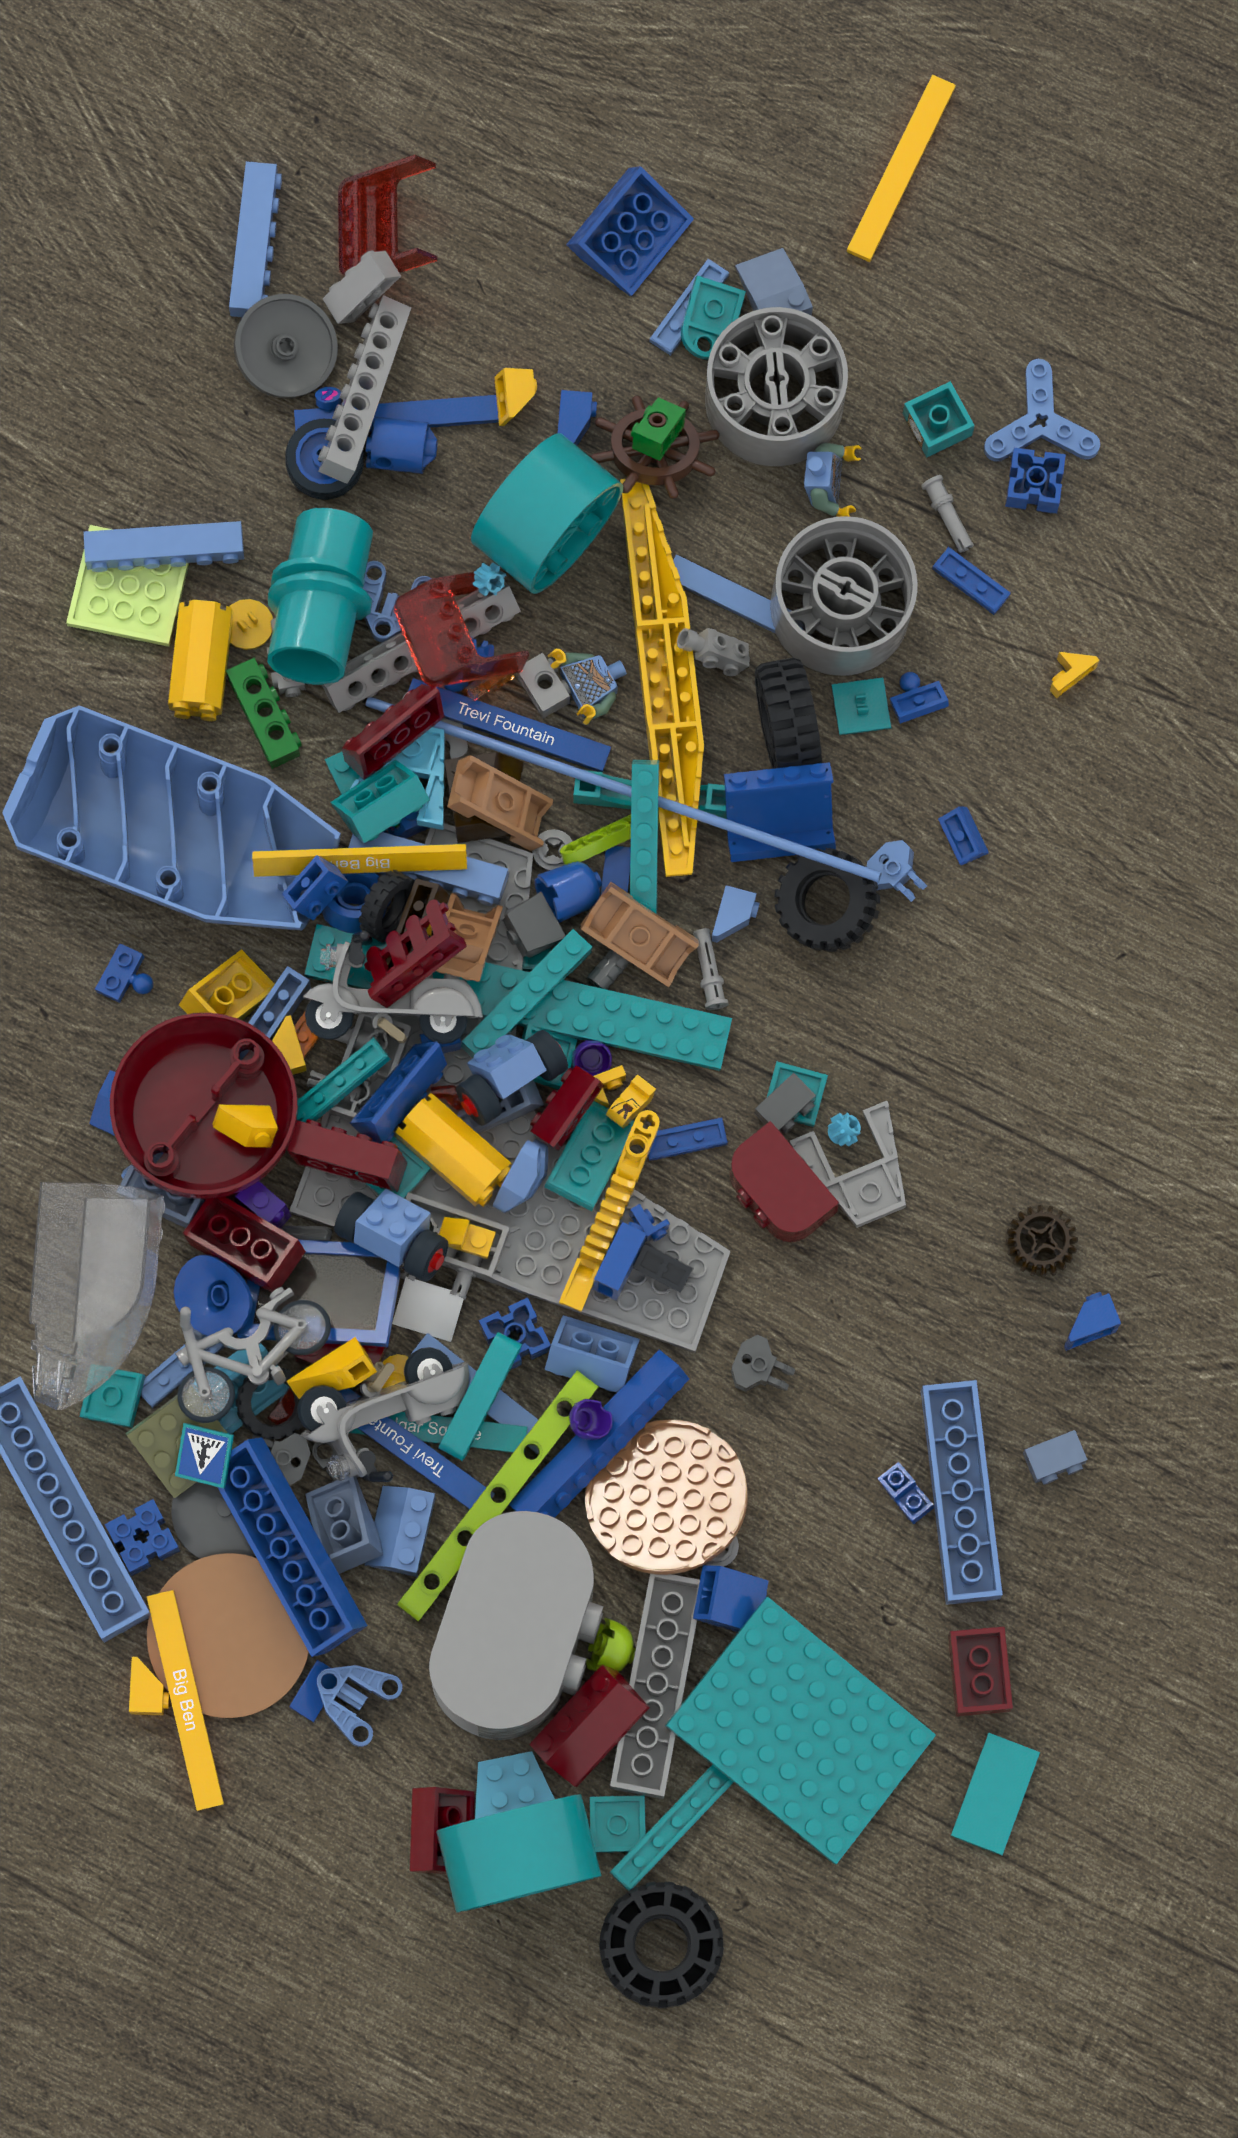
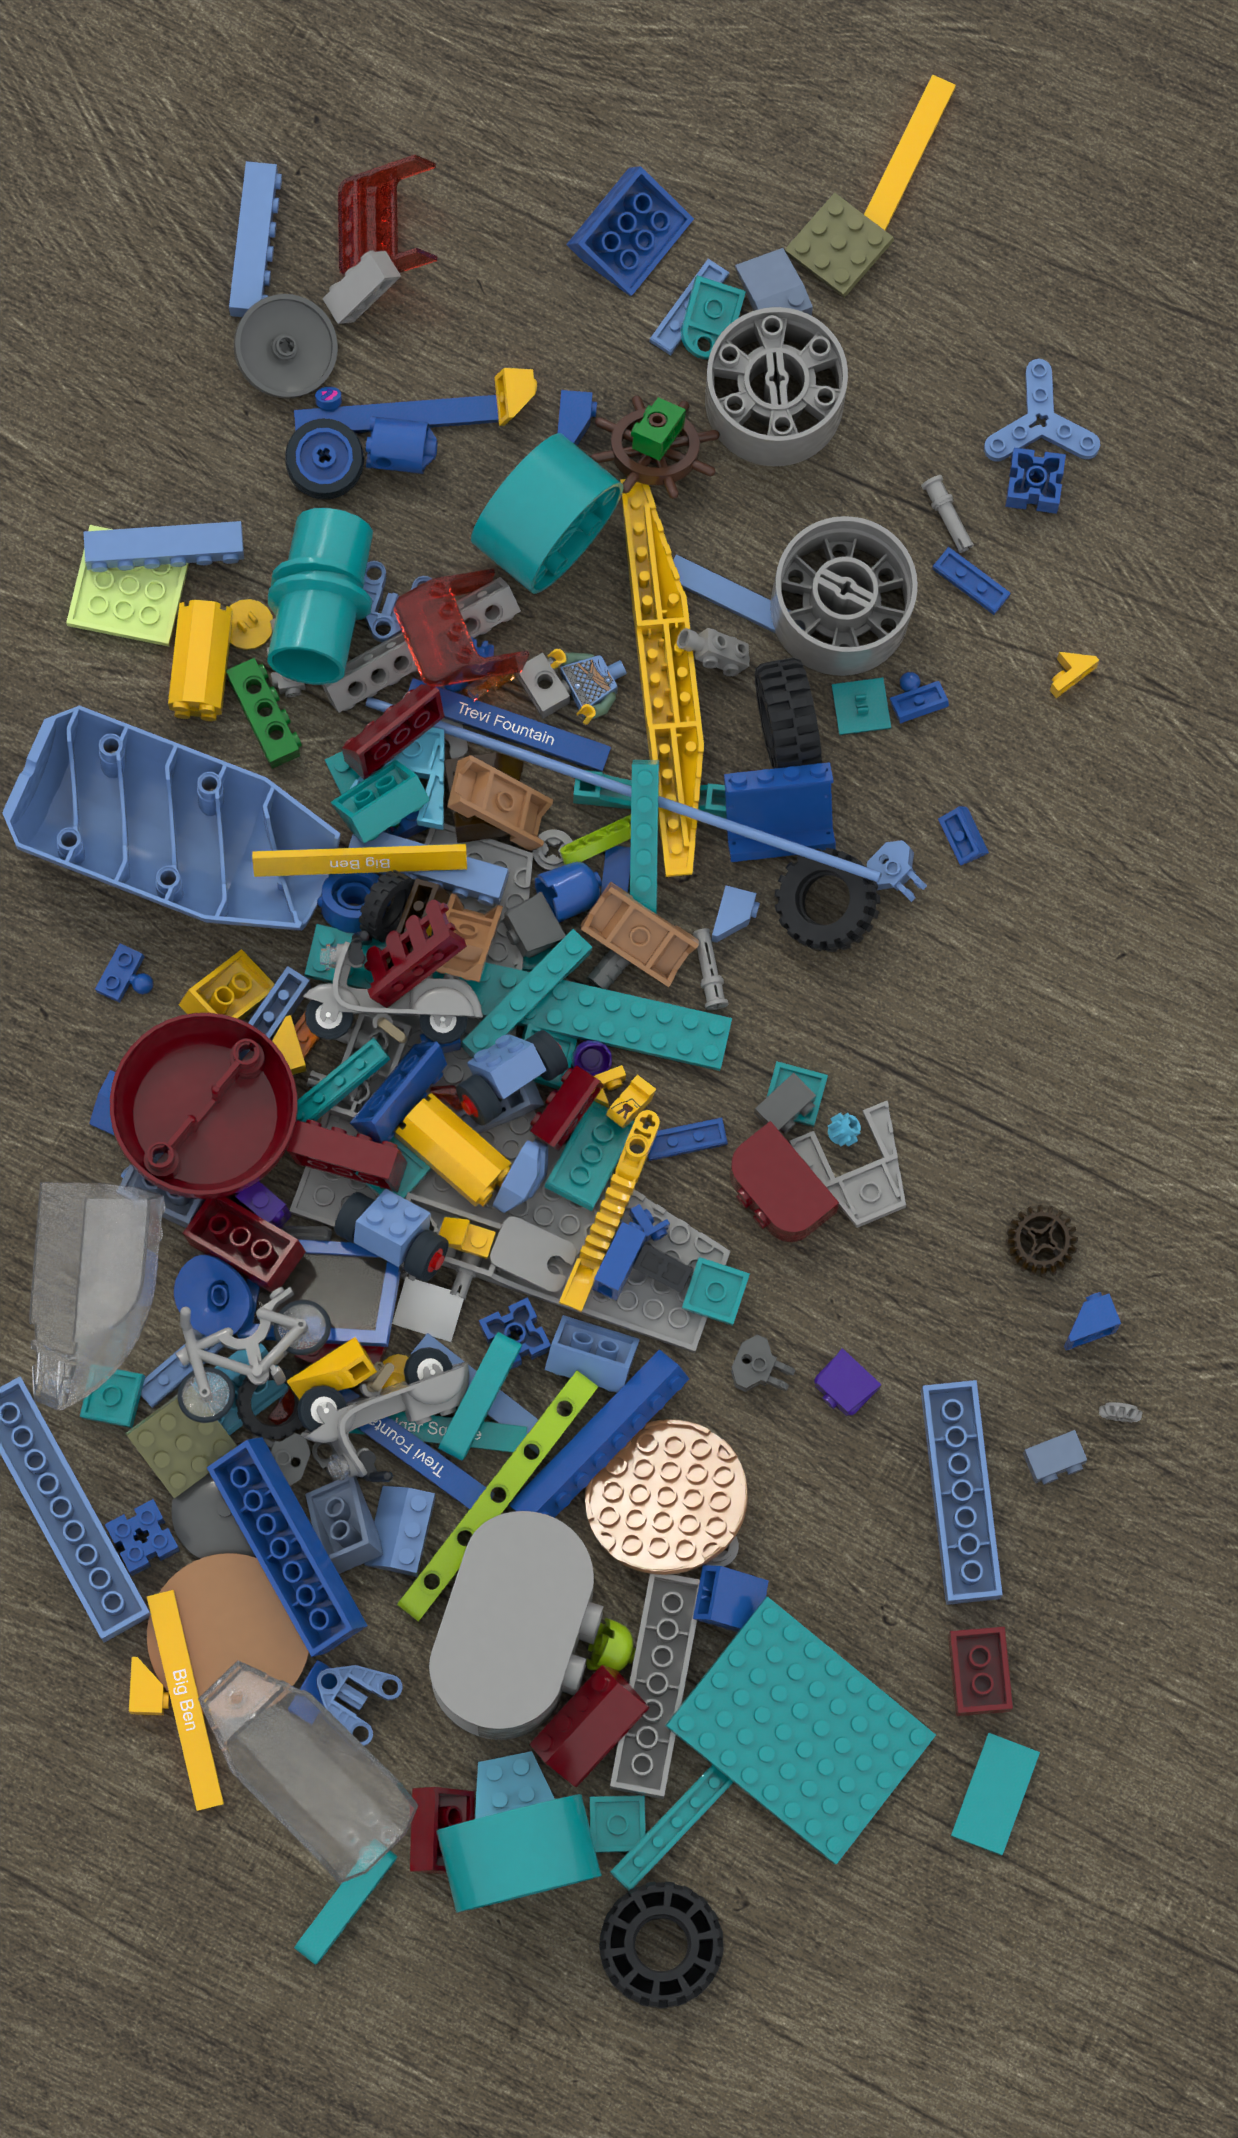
(204, 1455): piece -> none
(247, 1124): yellow slope -> none
(307, 1770): none -> clear windscreen
(315, 887): blue brick -> none
(341, 1910): none -> teal beam
(343, 463): light grey brick -> none
(489, 579): medium azure gear -> none
(525, 1250): none -> light grey piece
(590, 1420): dark purple hair -> none
(715, 1291): none -> teal plate
(824, 475): torso -> none
(839, 245): none -> olive plate
(846, 1384): none -> dark purple torso
(905, 1493): blue slope -> none
(938, 419): teal brick -> none
(1120, 1412): none -> light grey gear

